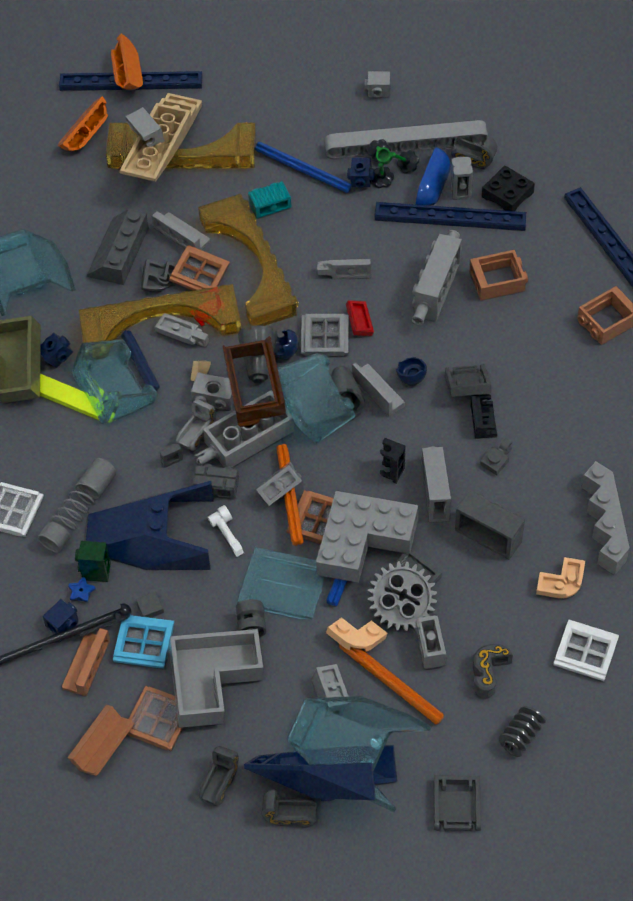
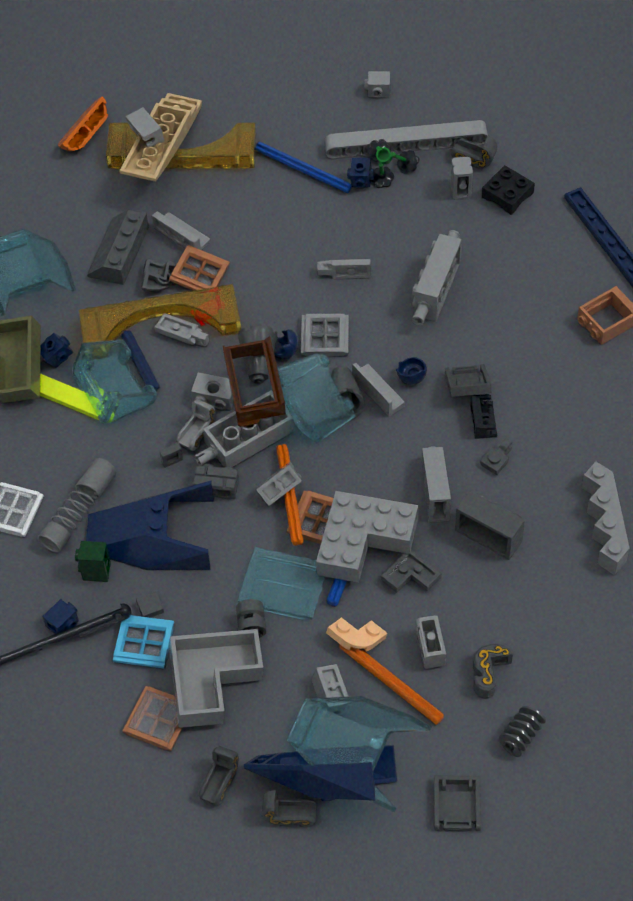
(83, 595): blue plate -> none
(86, 662): nougat panel -> none
(100, 741): nougat panel -> none
(126, 64): orange brick -> none
(151, 80): dark blue tile -> none
(201, 367): tan tile -> none
(220, 519): white brick -> none
(269, 199): teal brick -> none
(273, 297): clear yellow arch -> none
(359, 318): red tile -> none
(394, 458): black hinge -> none
(409, 578): light grey gear -> none
(434, 178): blue brick -> none
(450, 216): dark blue tile -> none
(494, 262): nougat window -> none
(565, 584): light nougat plate -> none
(586, 650): white piece -> none

